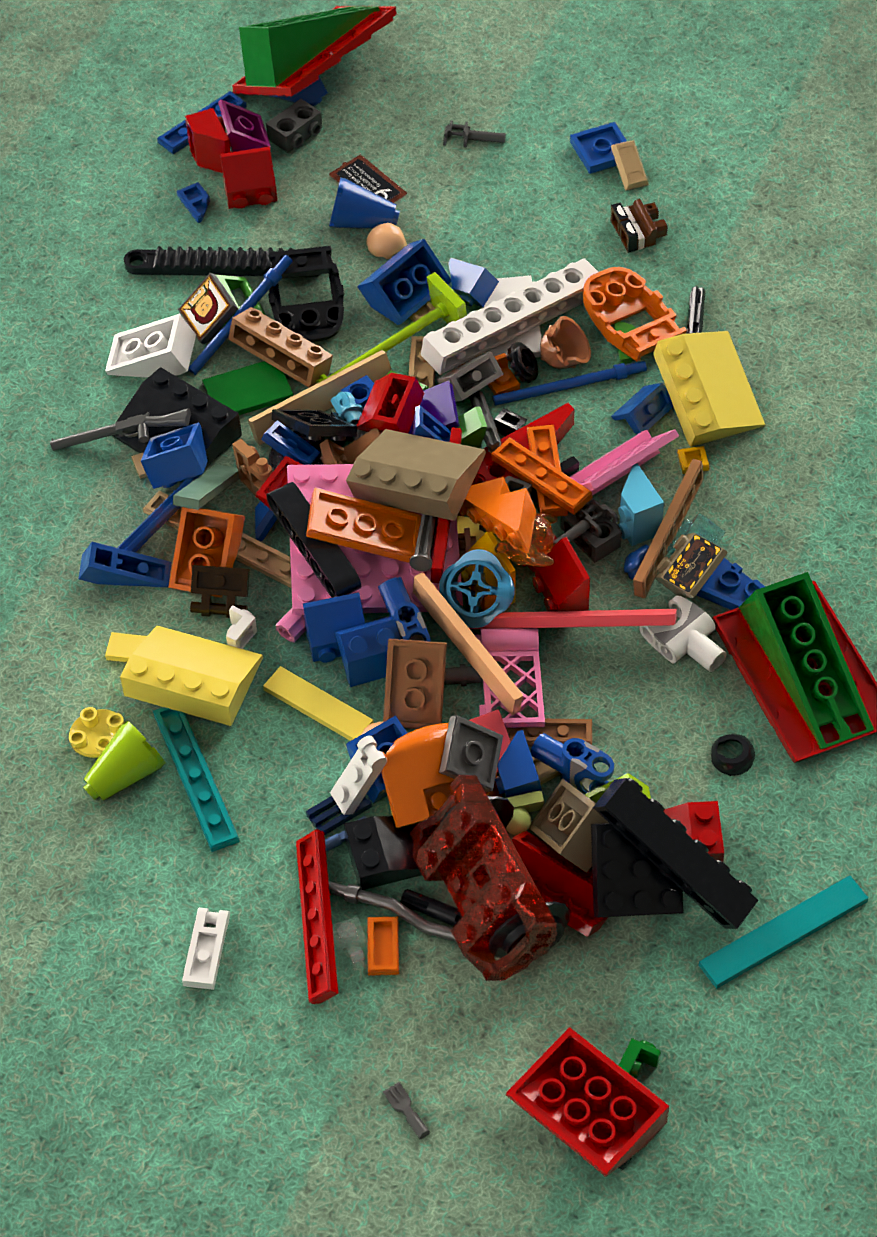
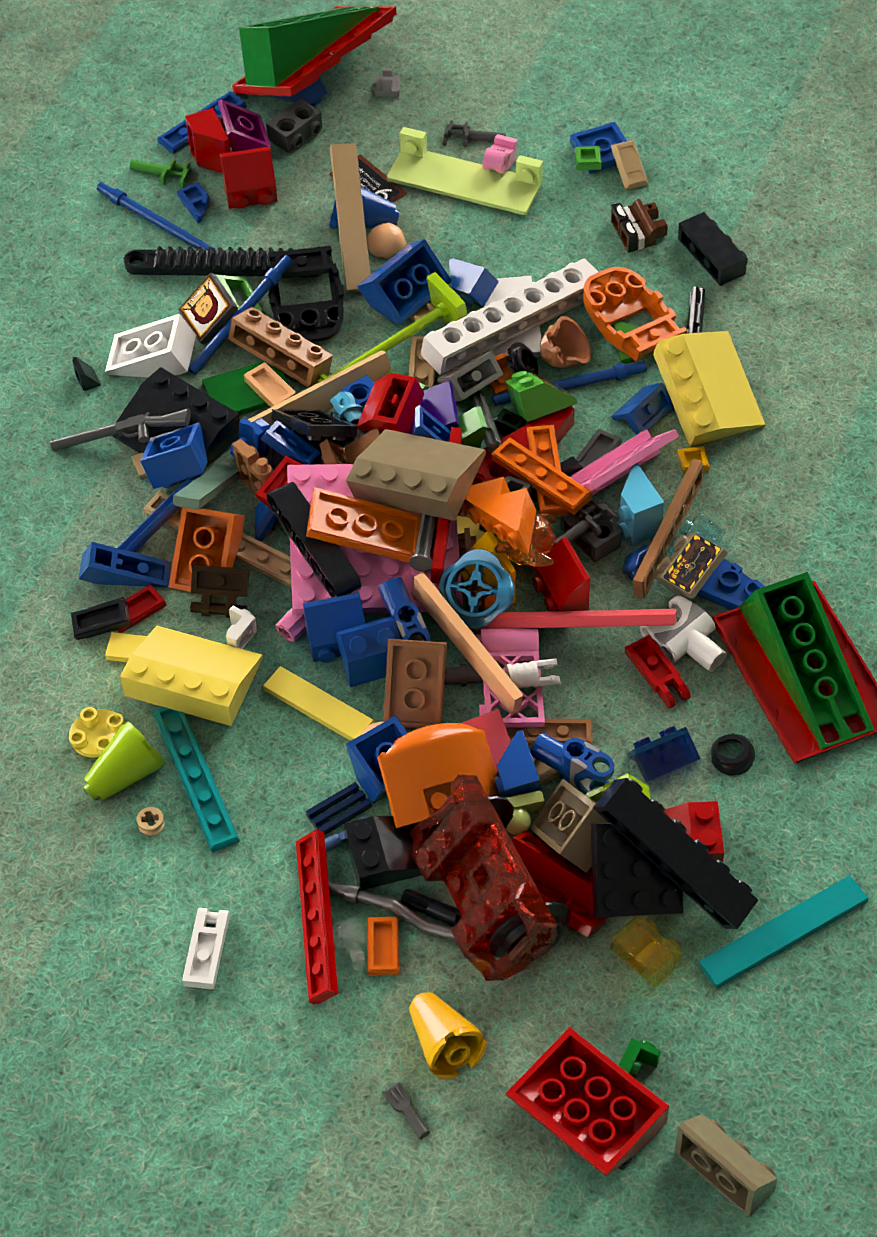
(85, 374): none -> black slope
(100, 619): none -> black tile
(119, 197): none -> blue bar
(142, 821): none -> tan bush
(143, 605): none -> red tile
(164, 171): none -> bright green piece
(252, 433): none -> blue hips
(268, 384): none -> light nougat tile
(350, 215): none -> tan tile
(358, 776): white plate -> none
(387, 84): none -> light grey tile
(445, 1036): none -> yellow cone
(463, 178): none -> yellowish green bracket
(471, 751): flat silver tile -> none
(500, 154): none -> bright pink leg
(527, 673): none -> white hinge
(535, 396): none -> bright green slope
(588, 158): none -> bright green tile
(598, 446): none -> dark grey tile
(646, 950): none -> clear yellow brick
(657, 669): none -> red hinge
(664, 754): none -> clear blue bracket
(712, 248): none -> black brick
(725, 1163): none -> dark tan slope

